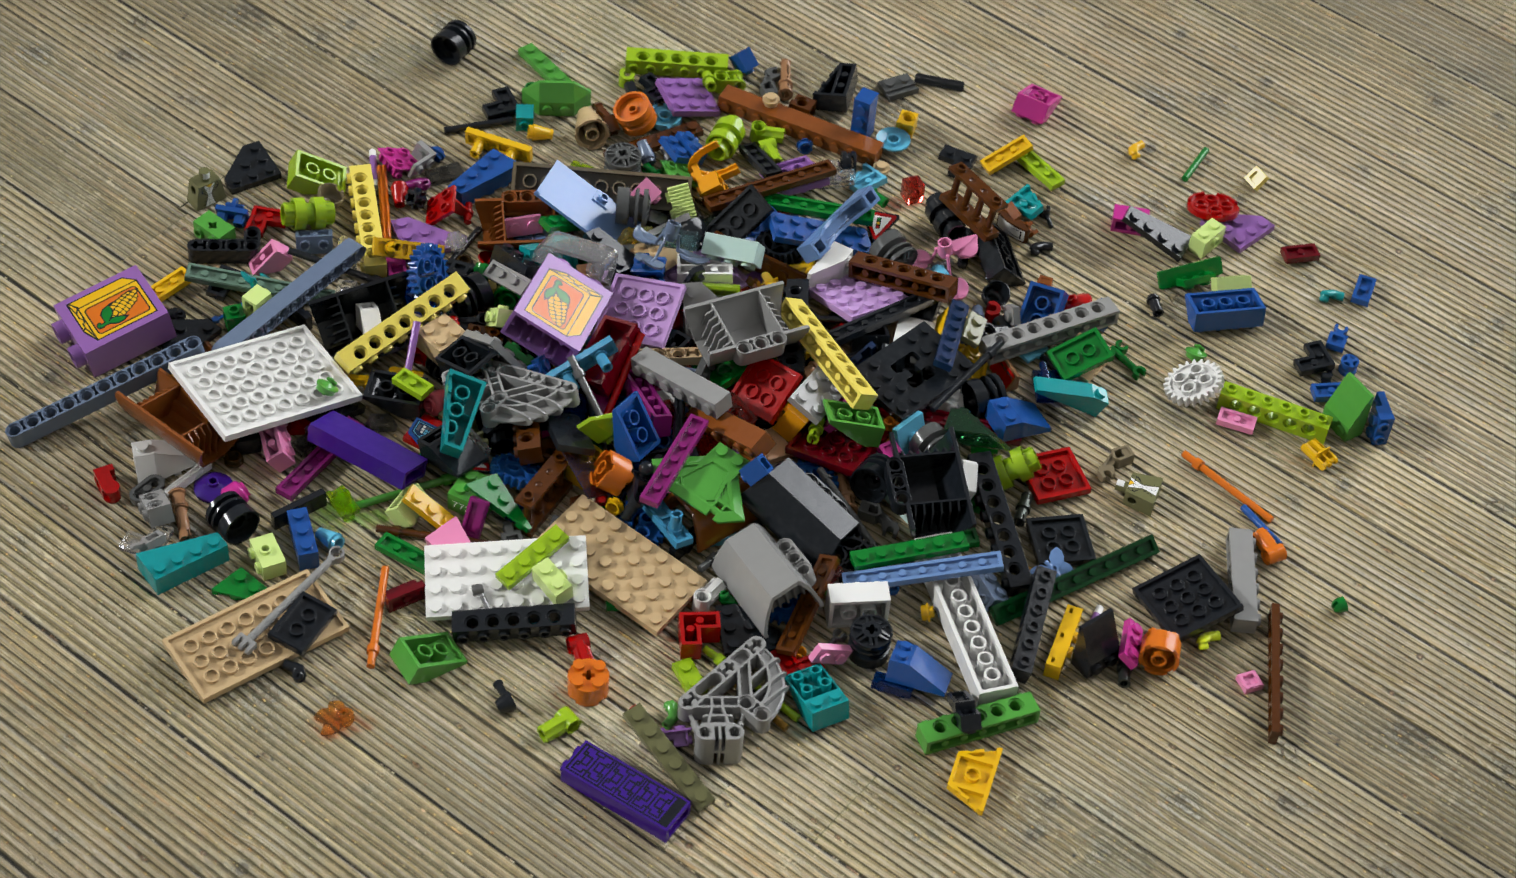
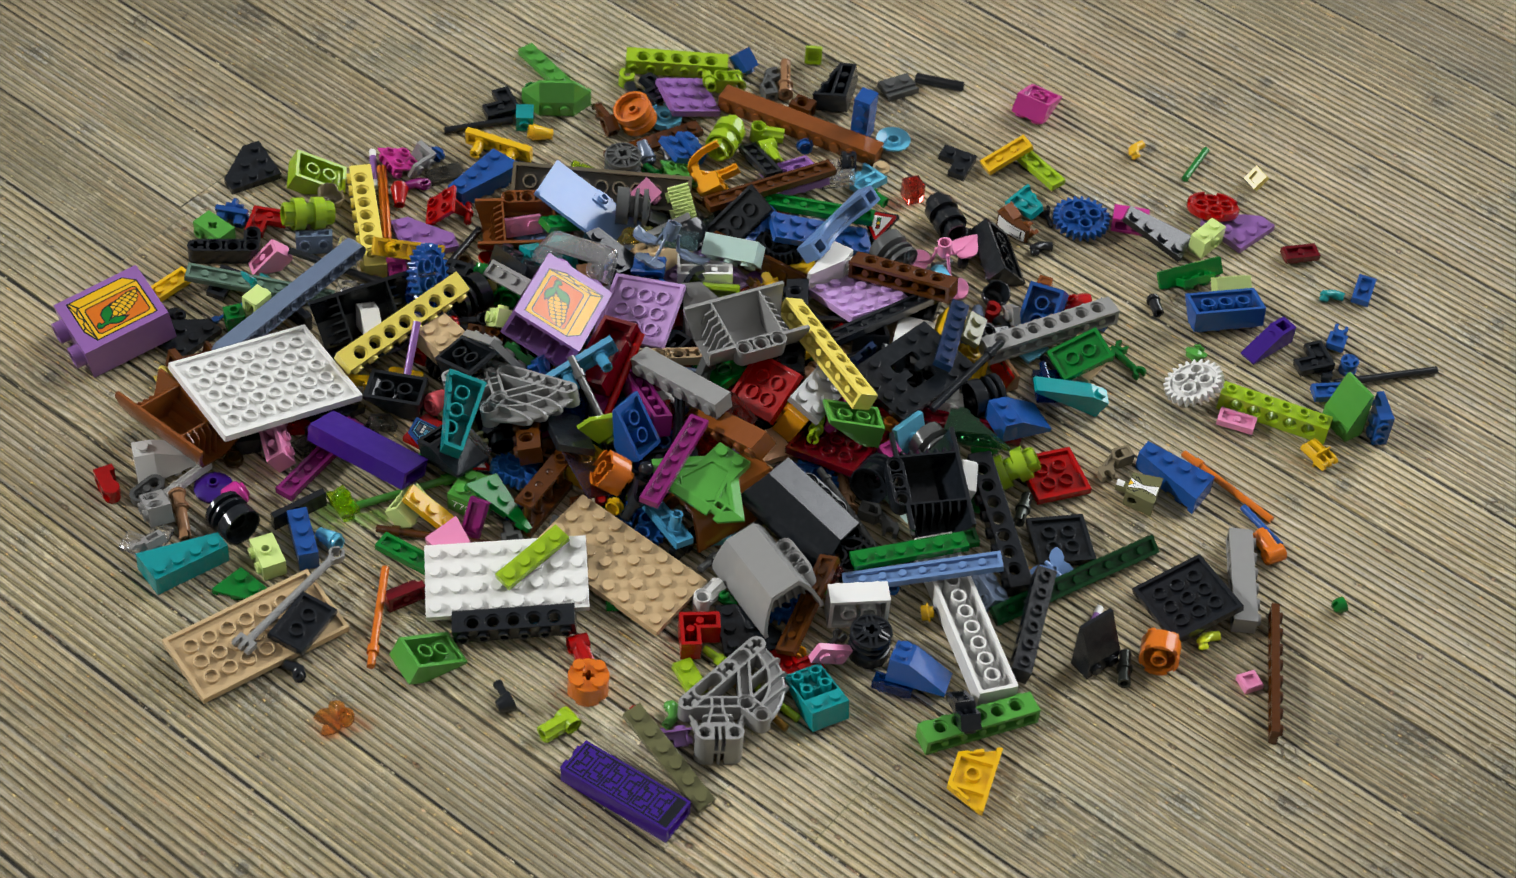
(99, 394): sand blue beam -> none
(205, 189): olive torso -> none
(327, 387): bright green hat -> none
(413, 384): lime plate -> none
(416, 198): black gear -> none
(453, 42): black wheel -> none
(455, 241): clear gear -> none
(478, 590): flat silver hand -> none
(552, 581): yellowish green brick -> none
(590, 129): tan cone -> none
(755, 469): blue brick -> none
(771, 100): tan plate -> none
(813, 55): none -> lime tile
(907, 121): yellow brick -> none
(966, 212): reddish brown fence -> none
(1062, 644): yellow piece -> none
(1081, 218): none -> blue gear
(1130, 643): dark pink plate -> none
(1180, 478): none -> blue wedge
(1270, 340): none -> dark purple slope
(1394, 375): none -> black bar

